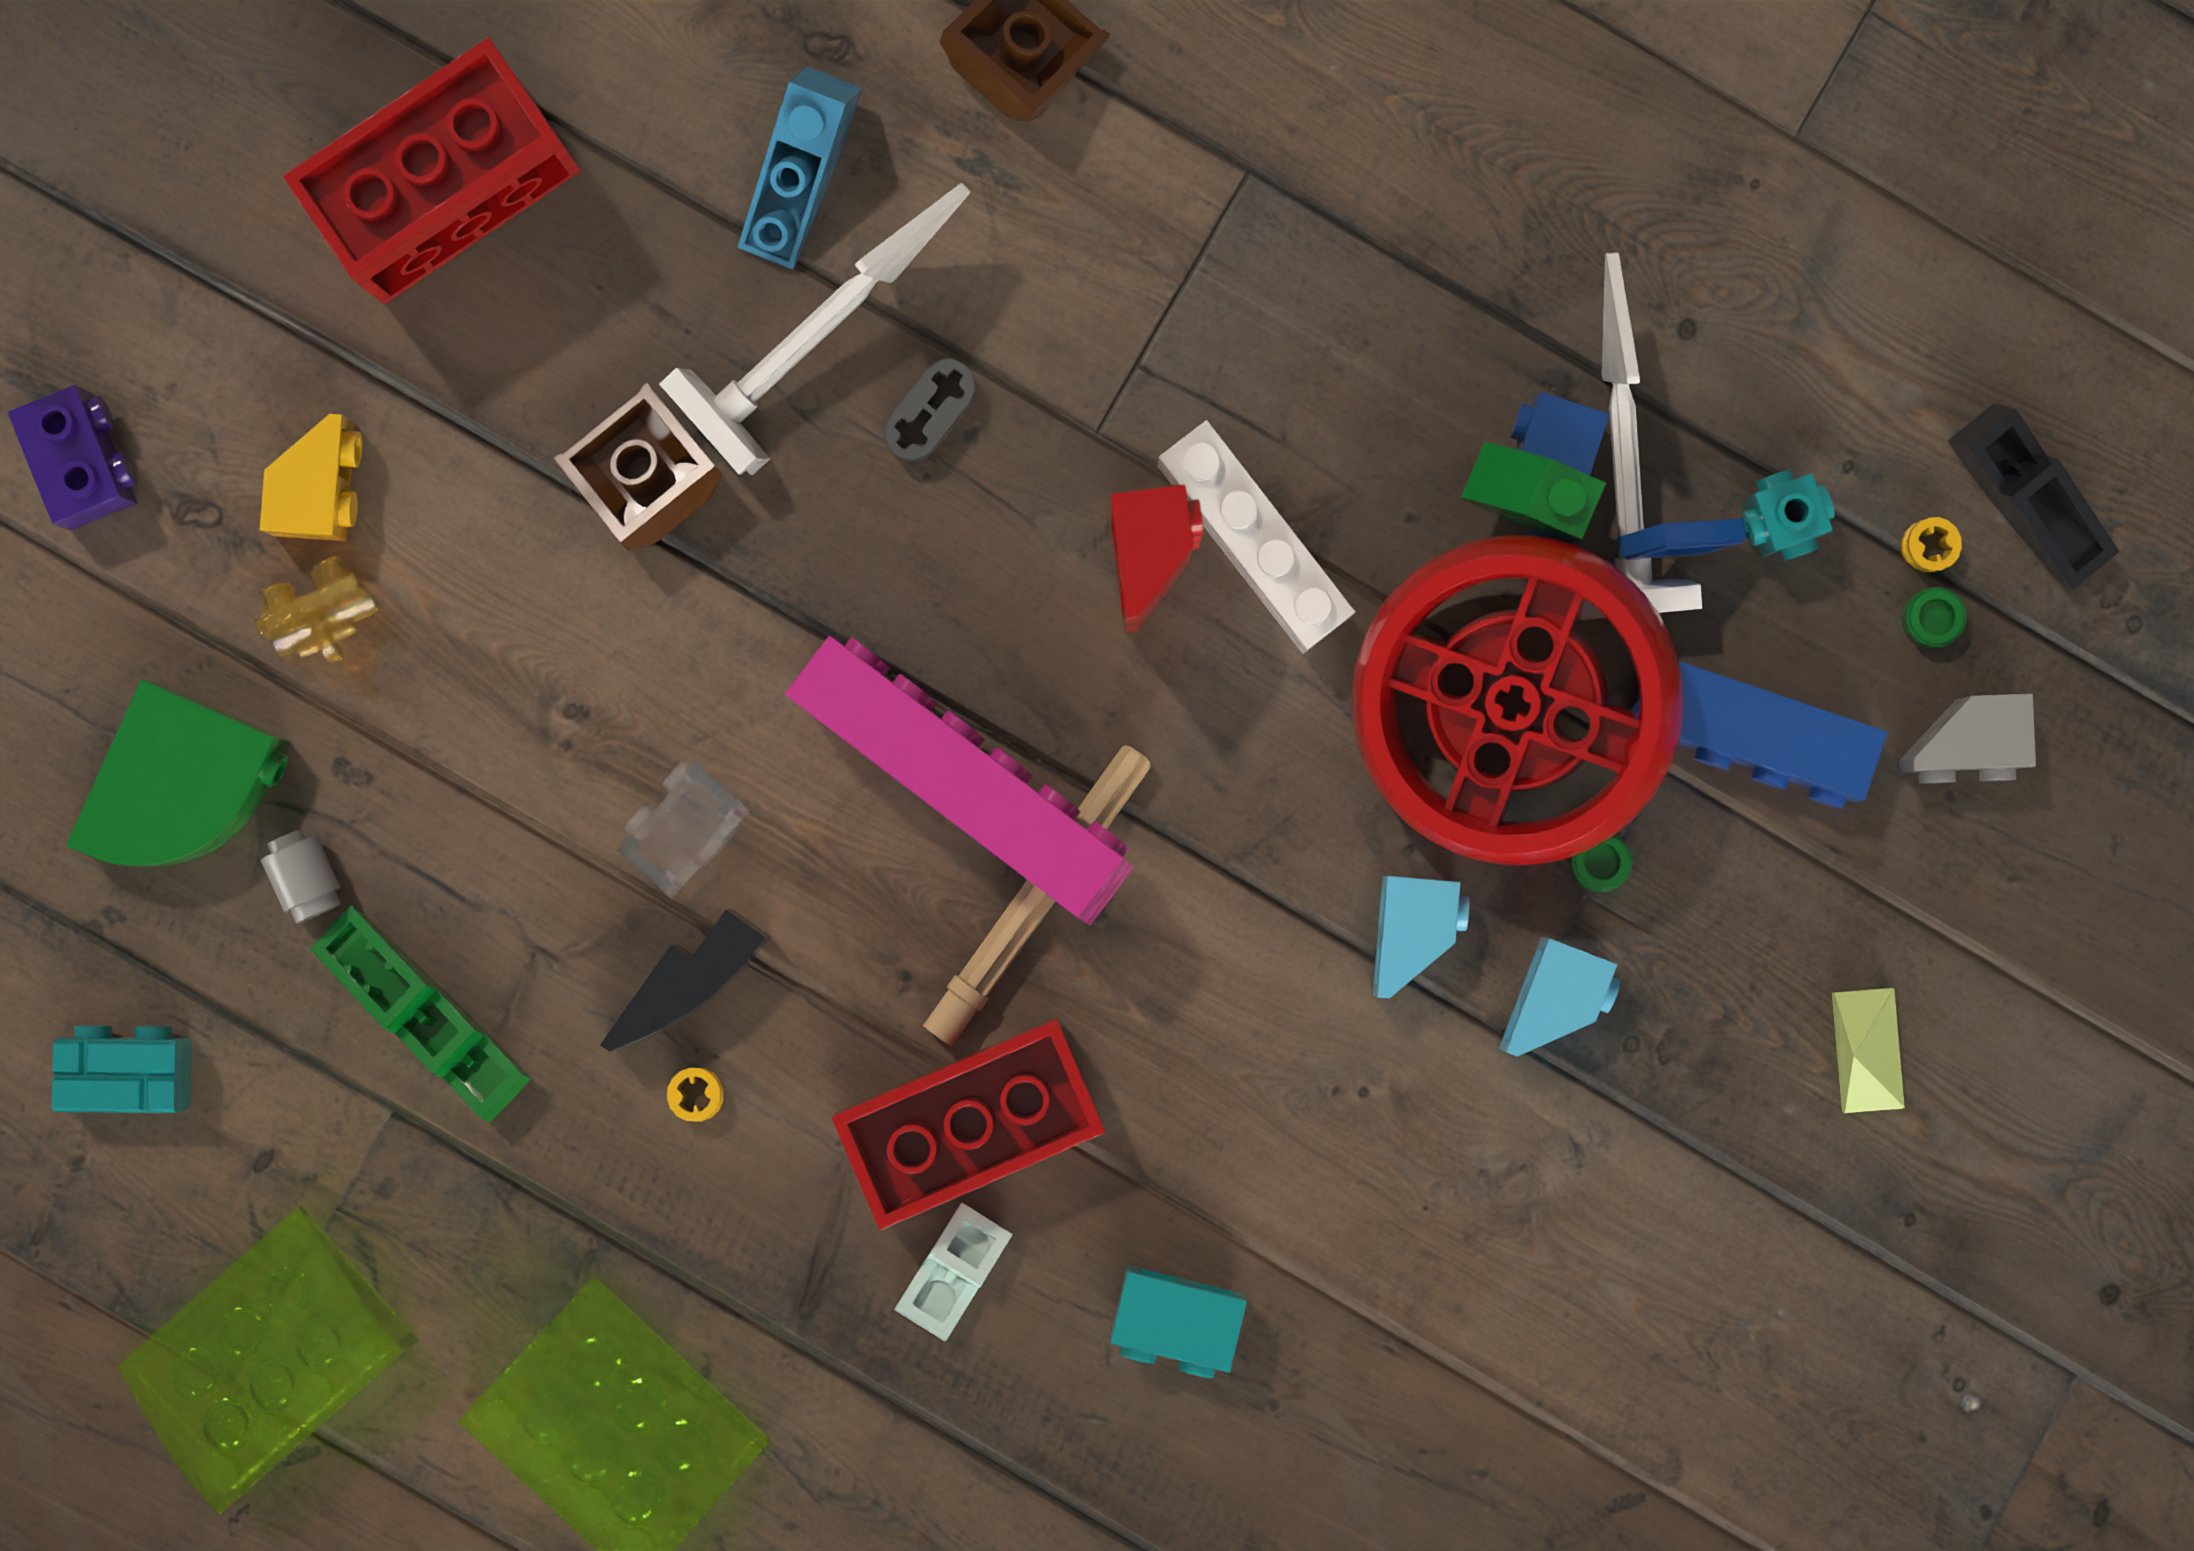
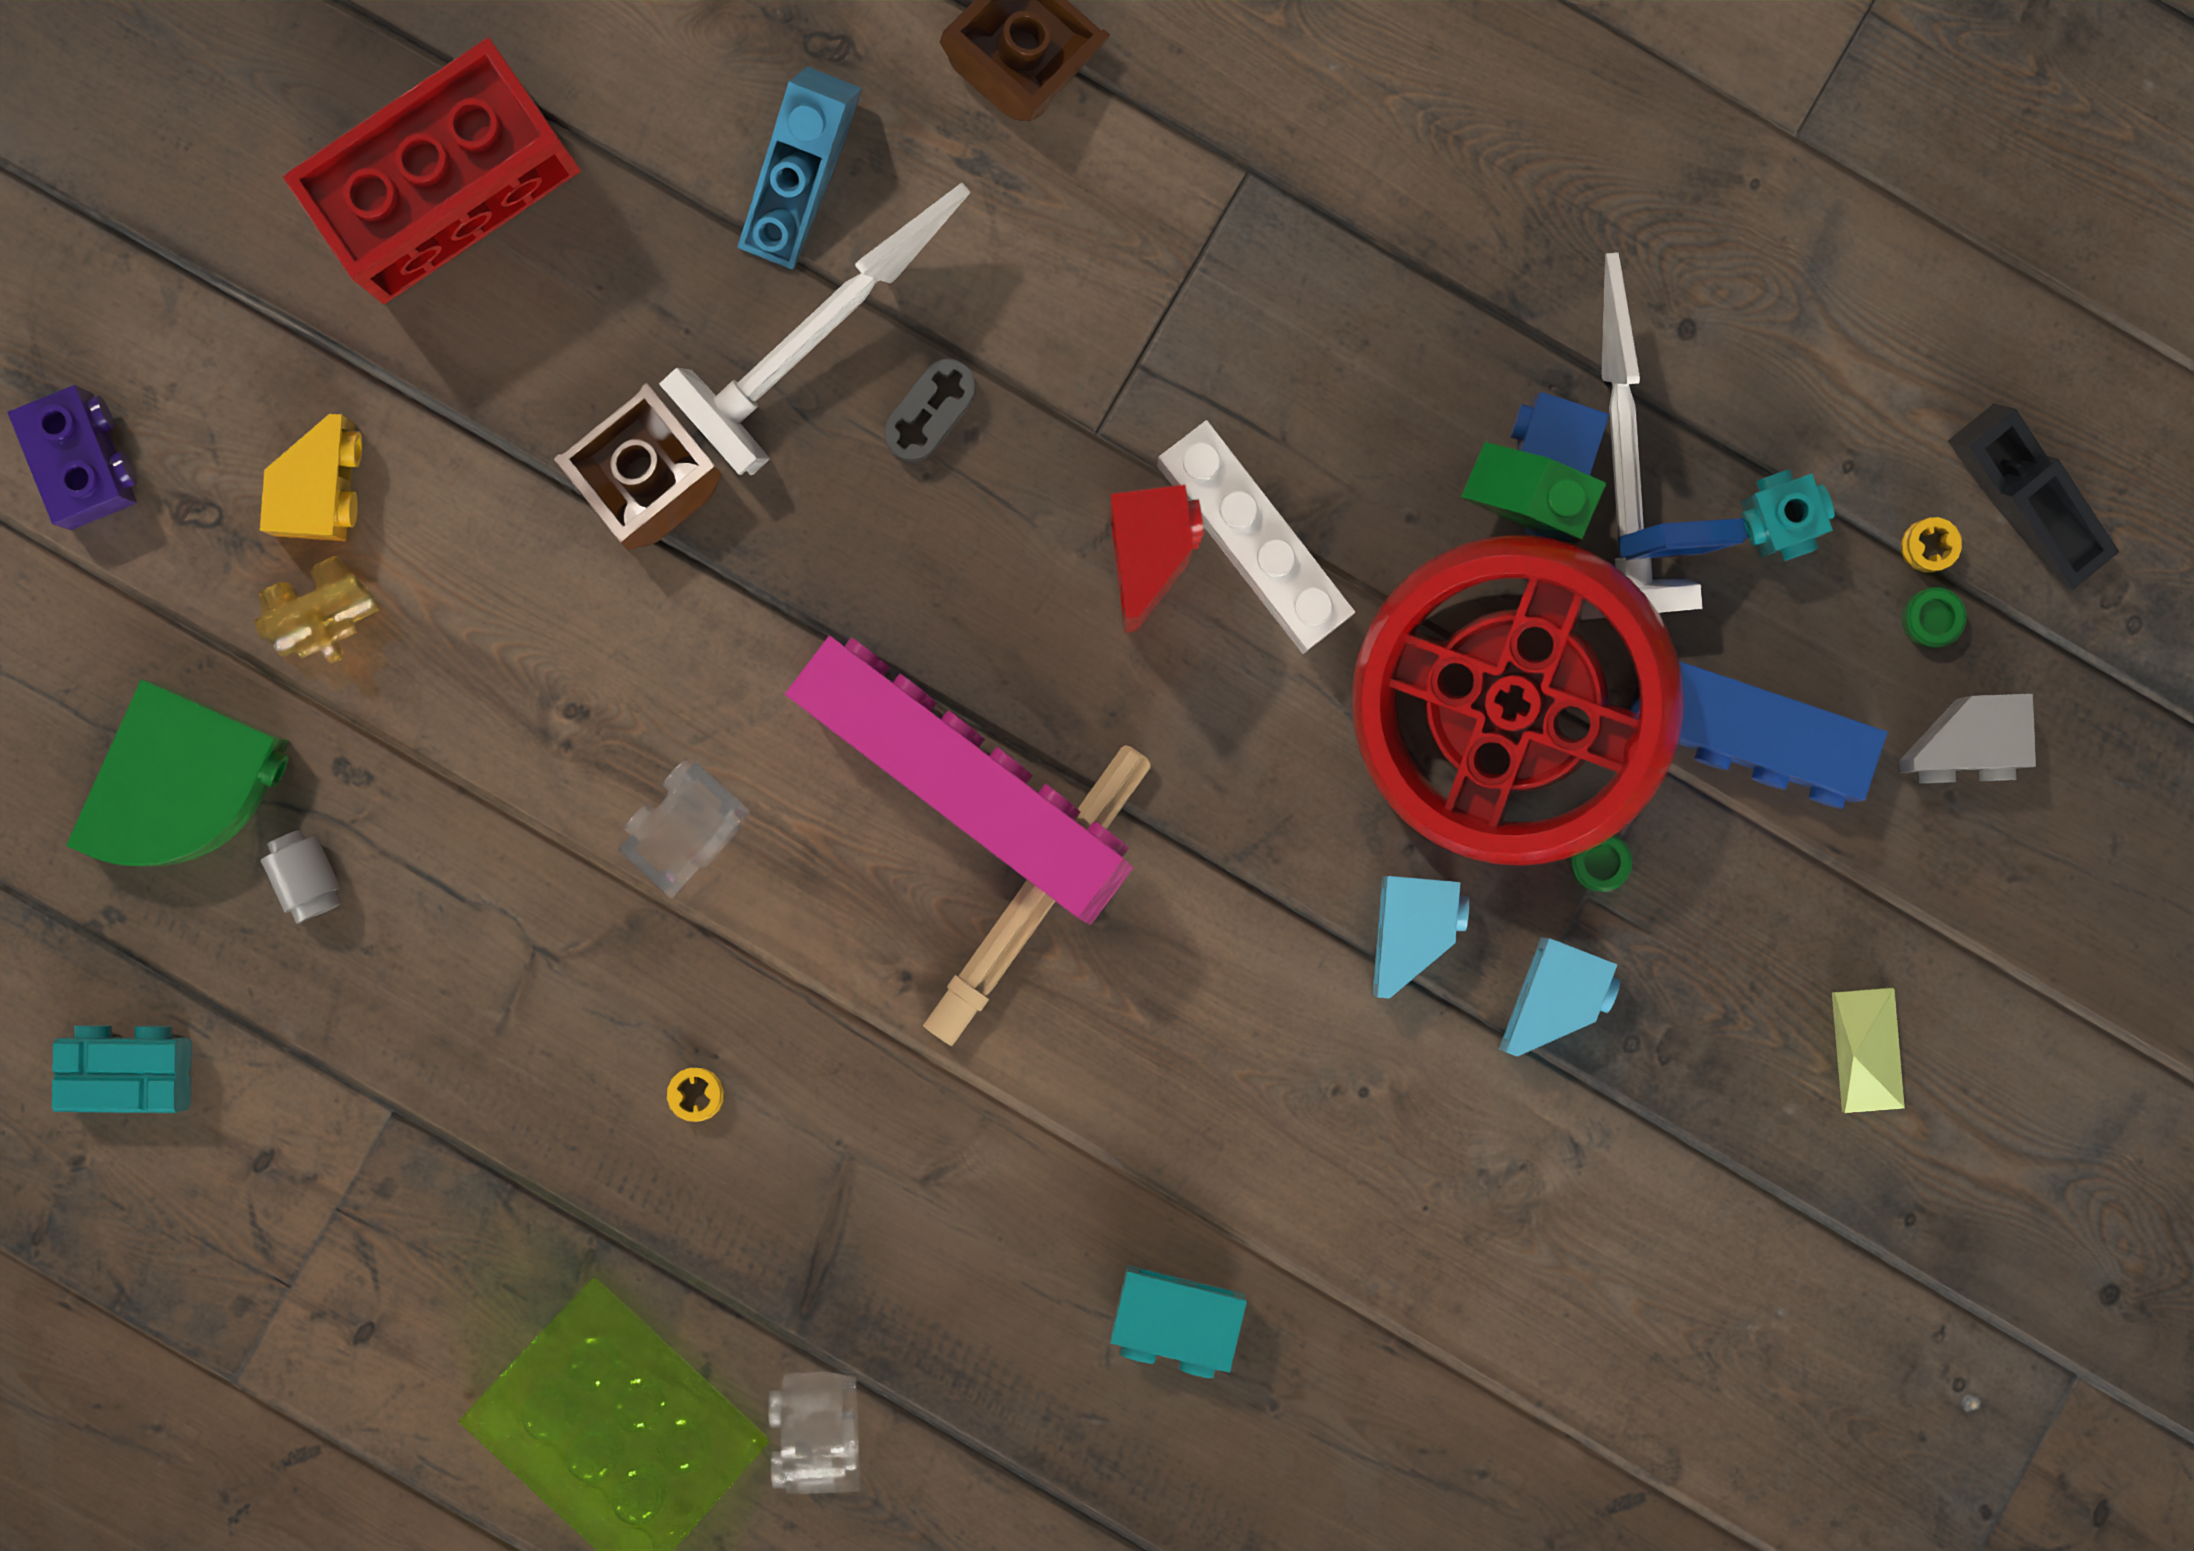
(263, 1359): clear neon green slope -> none
(420, 1013): green slope -> none
(688, 981): black slope -> none
(816, 1433): none -> clear cylinder
(953, 1272): light aqua slope -> none
(968, 1123): red brick -> none

